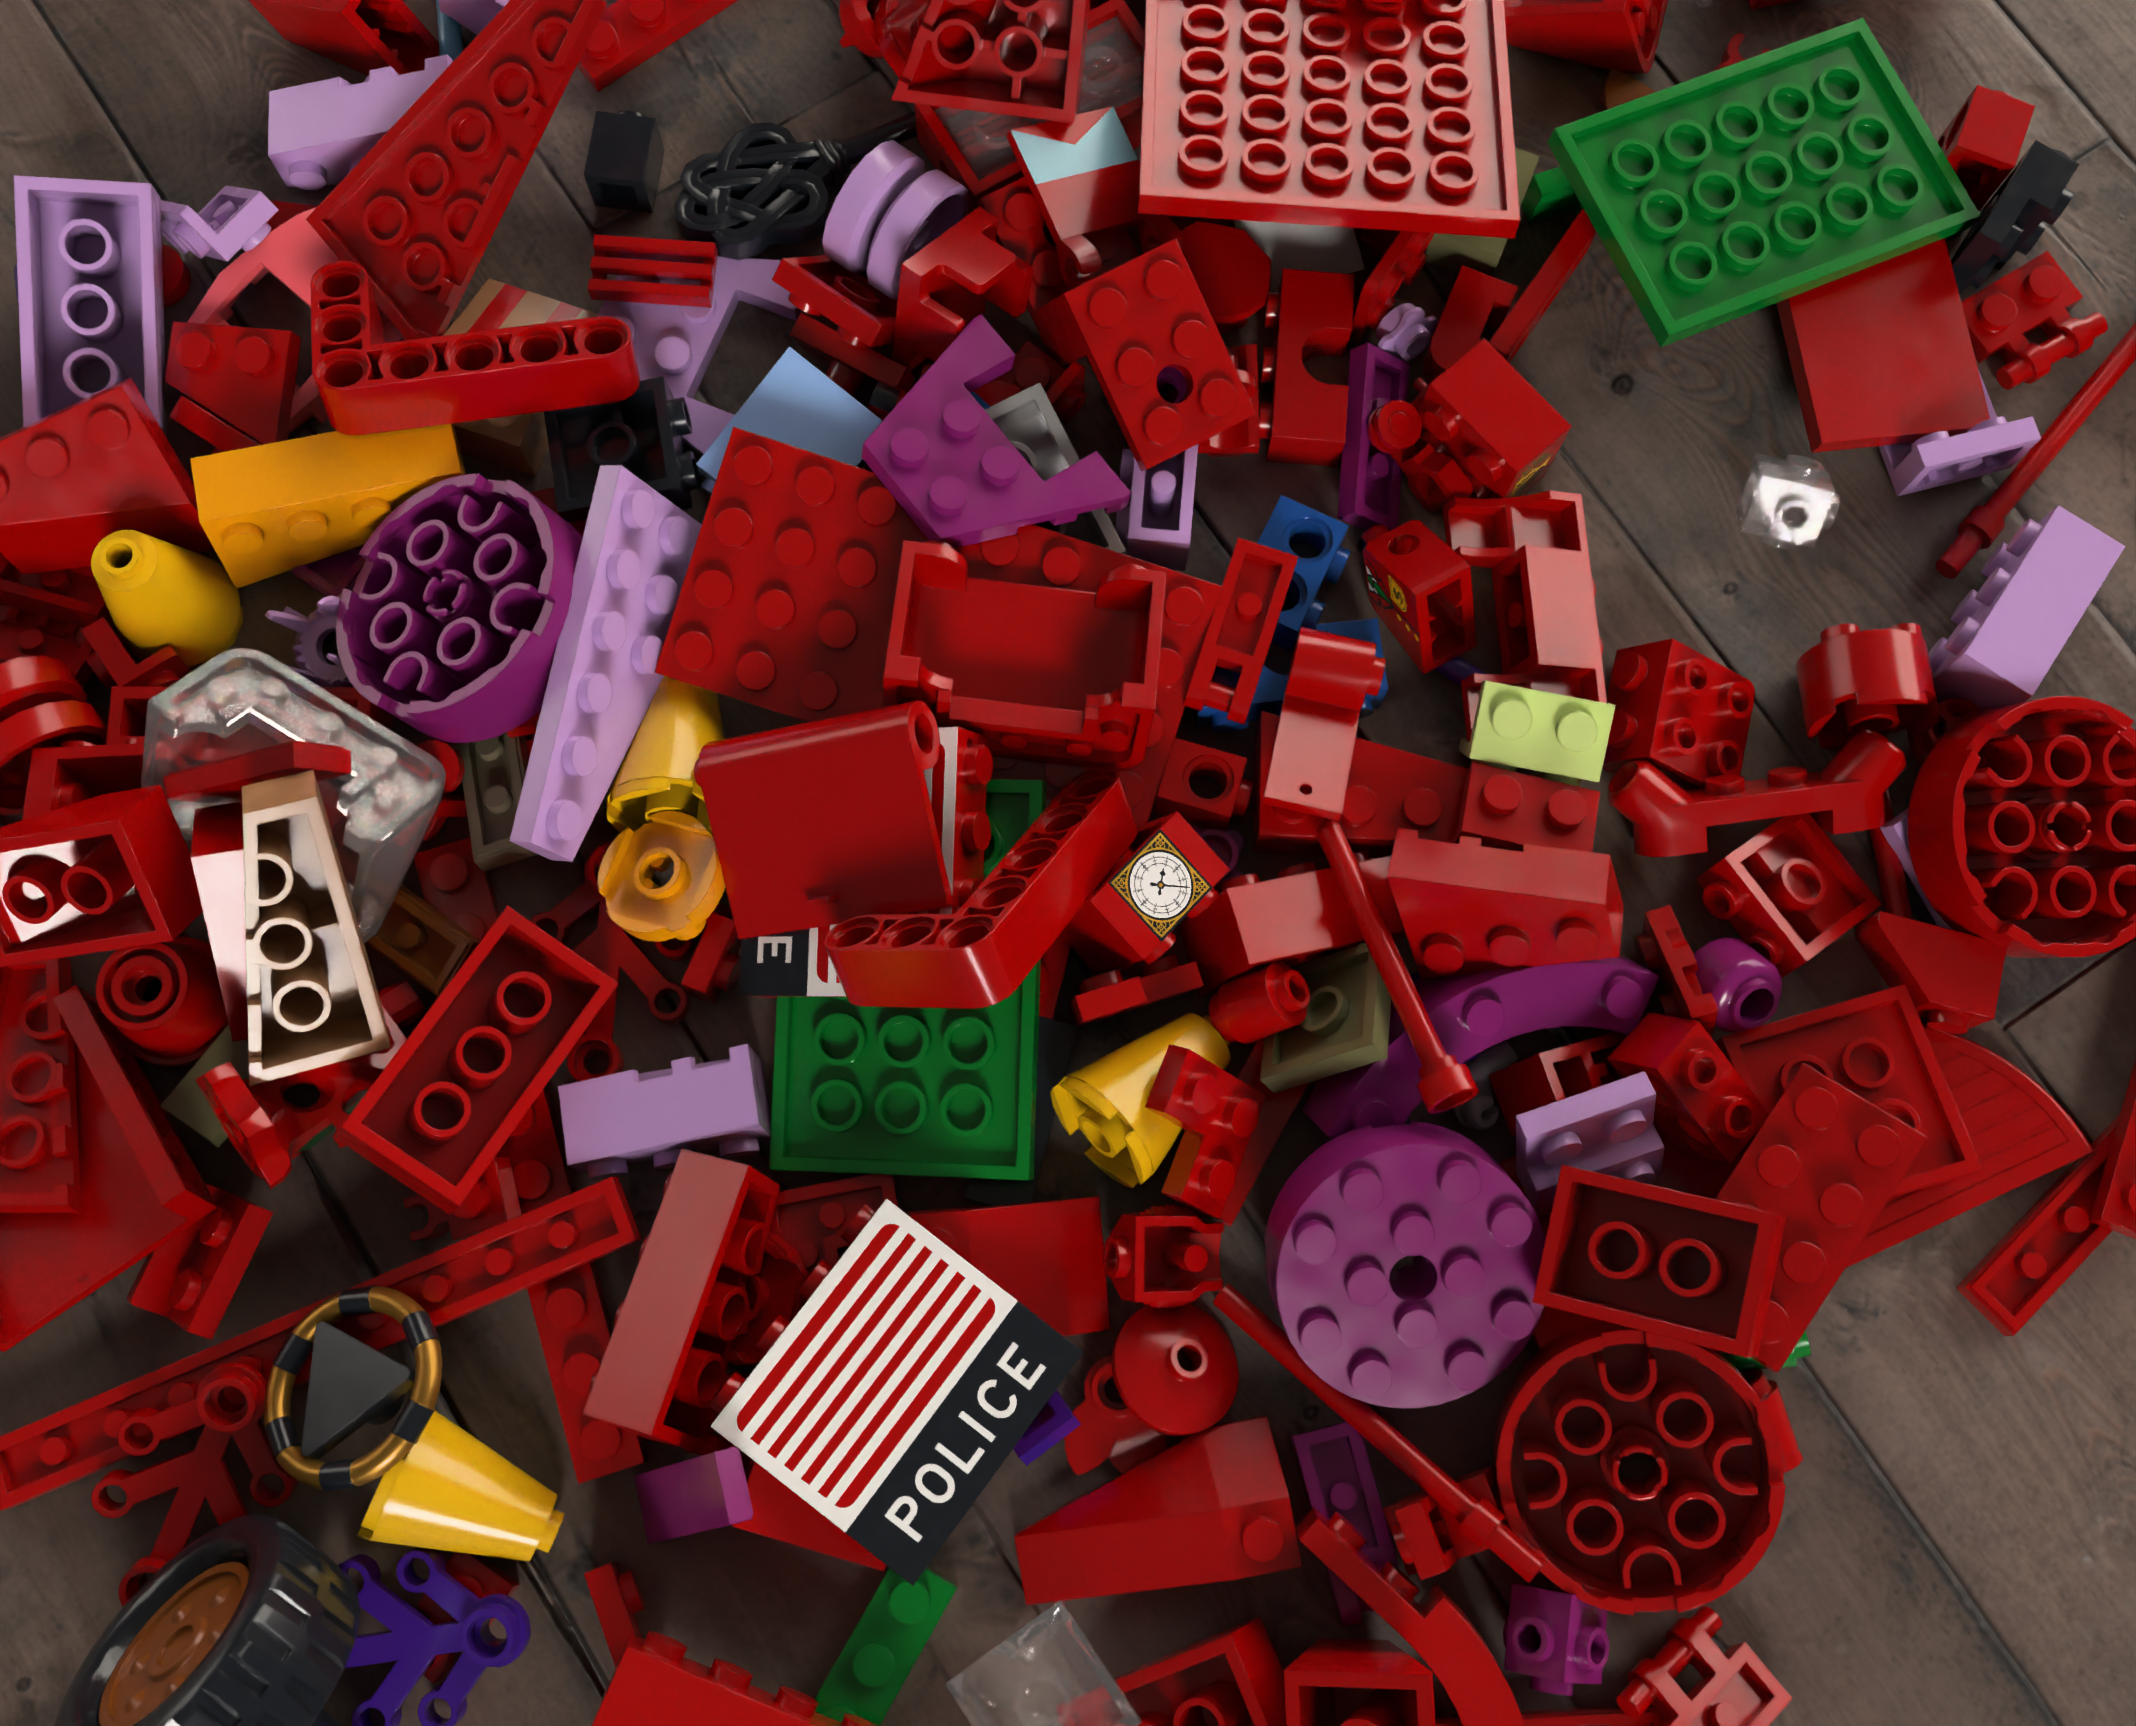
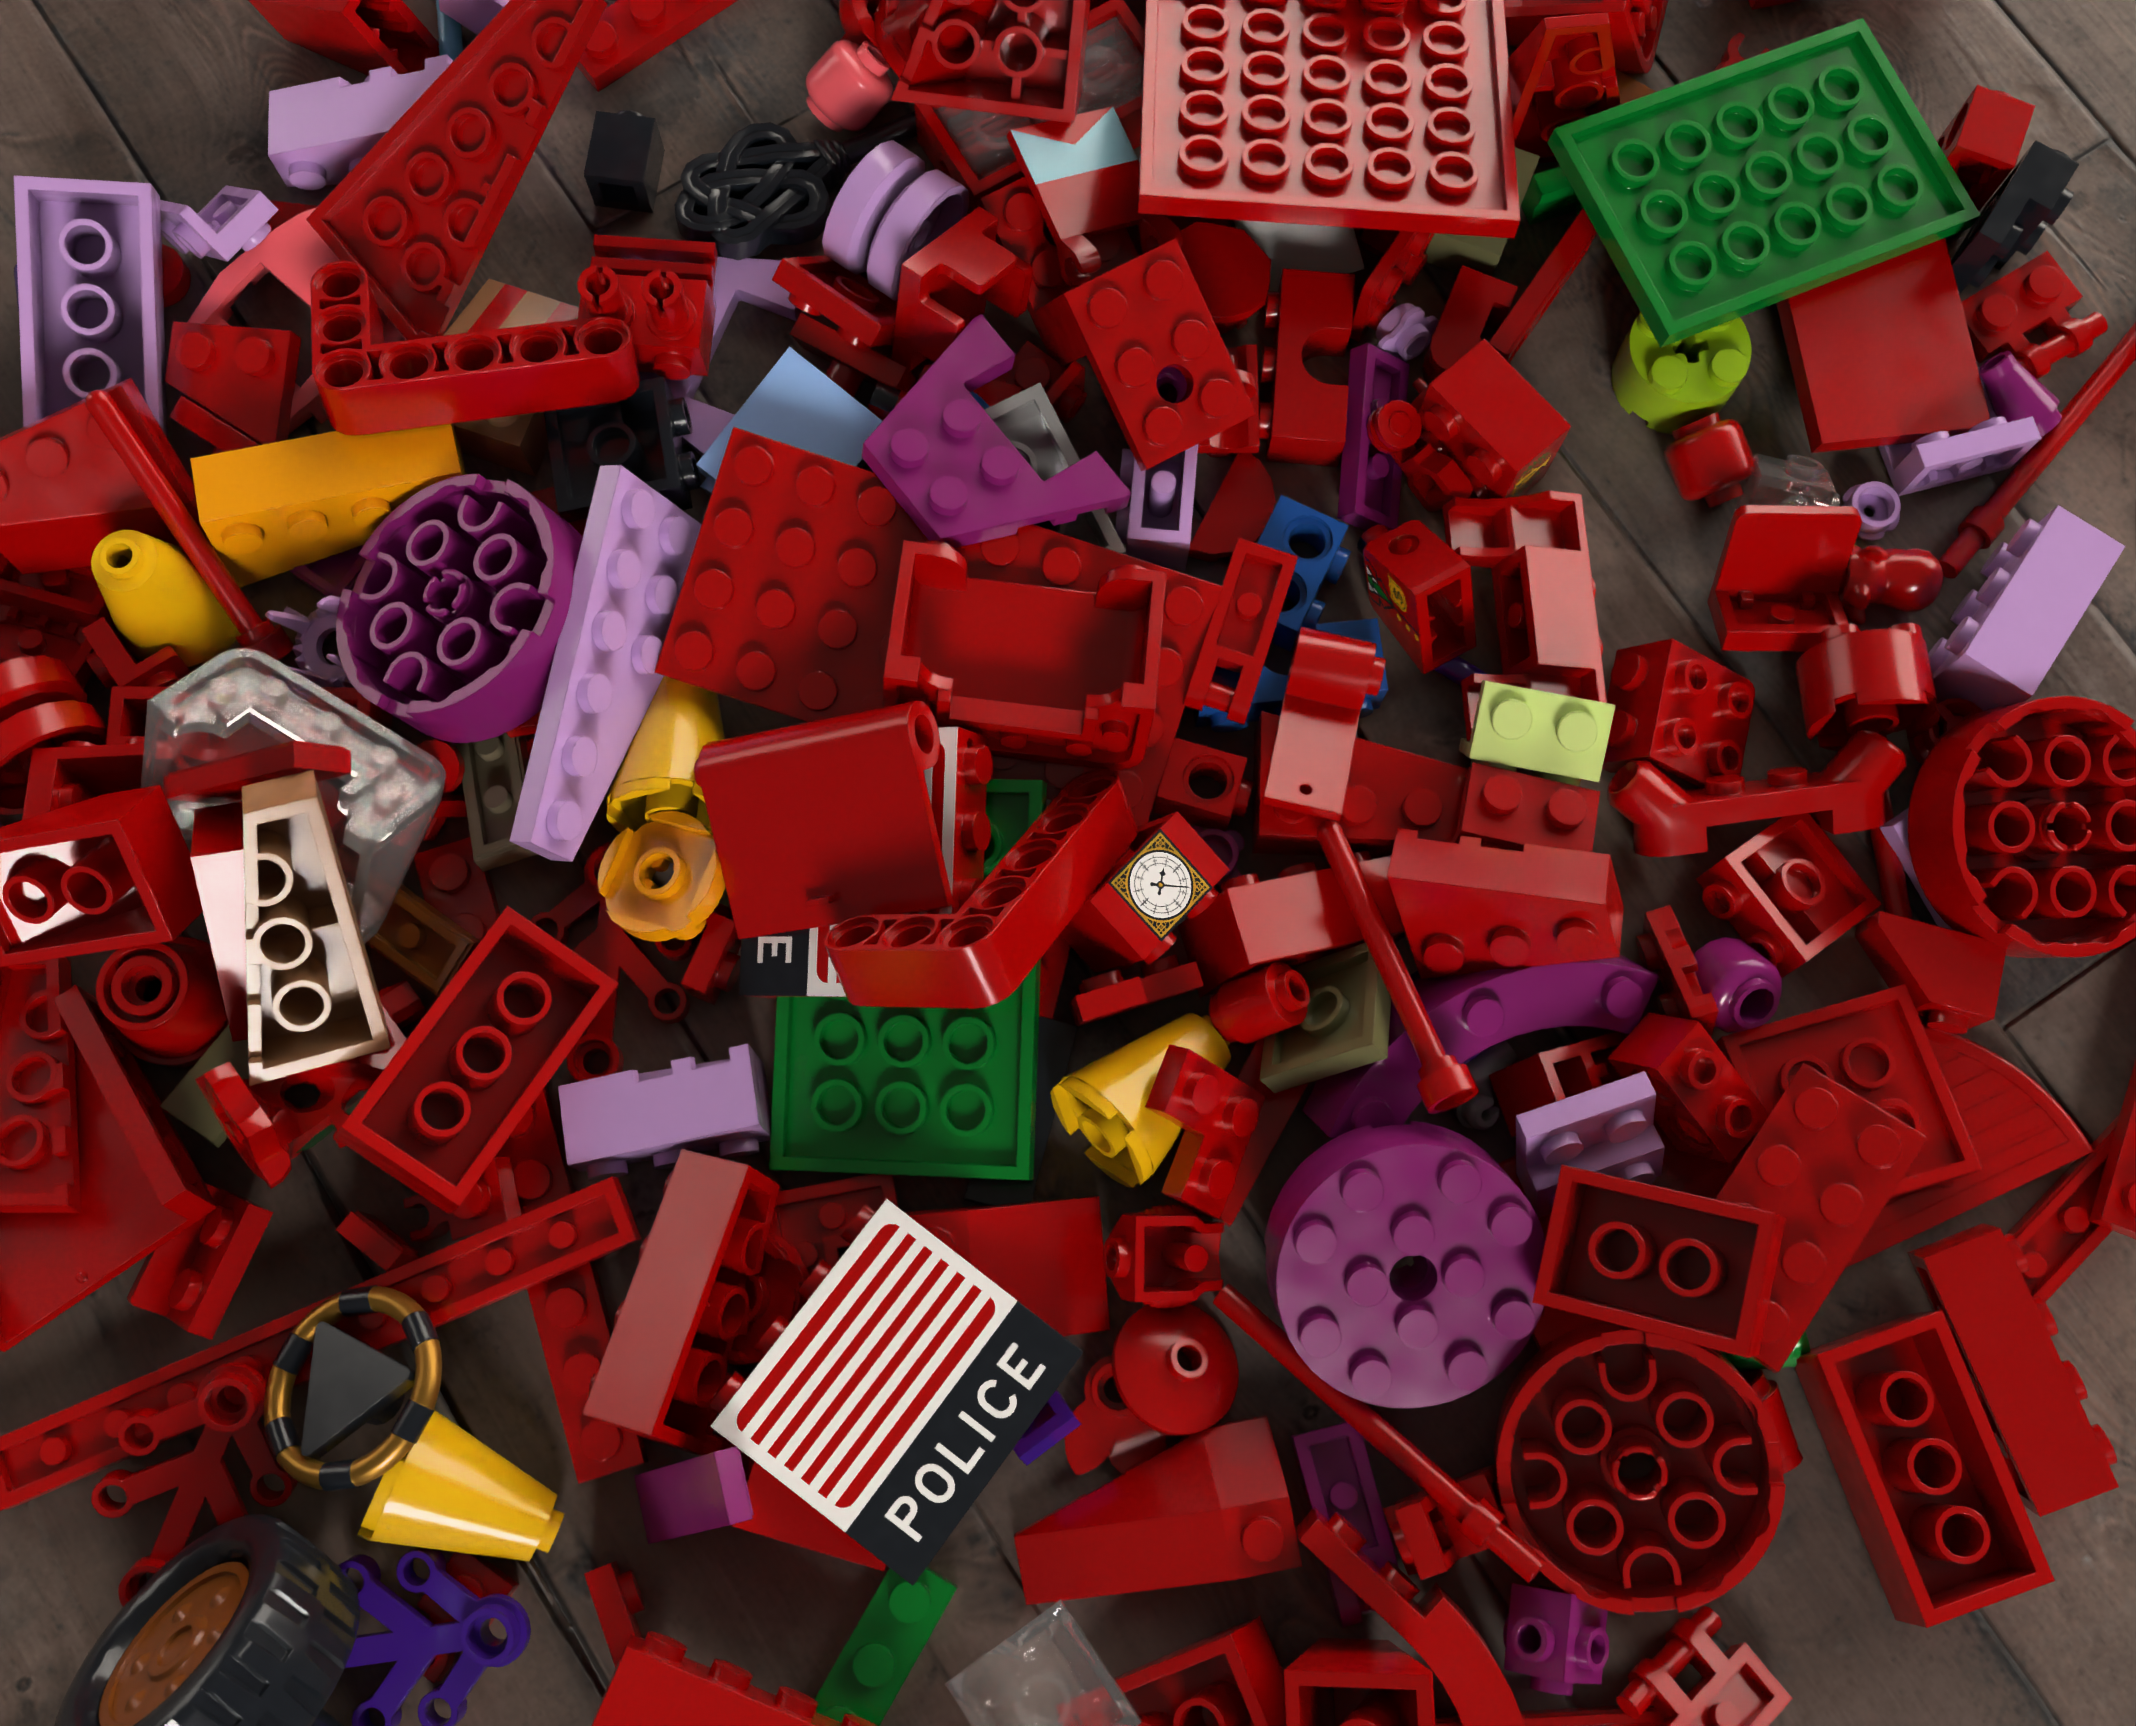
(252, 630): none -> red piece
(377, 1240): none -> red tile
(666, 317): none -> red brick
(848, 85): none -> coral head
(1236, 511): none -> red tile
(1560, 77): none -> red wedge
(1683, 378): none -> lime brick
(1710, 460): none -> red head
(1782, 576): none -> red bracket
(1881, 501): none -> lavender plate
(1890, 577): none -> red animal
(1922, 1469): none -> red brick
(2016, 1368): none -> red brick
(2018, 393): none -> magenta cone

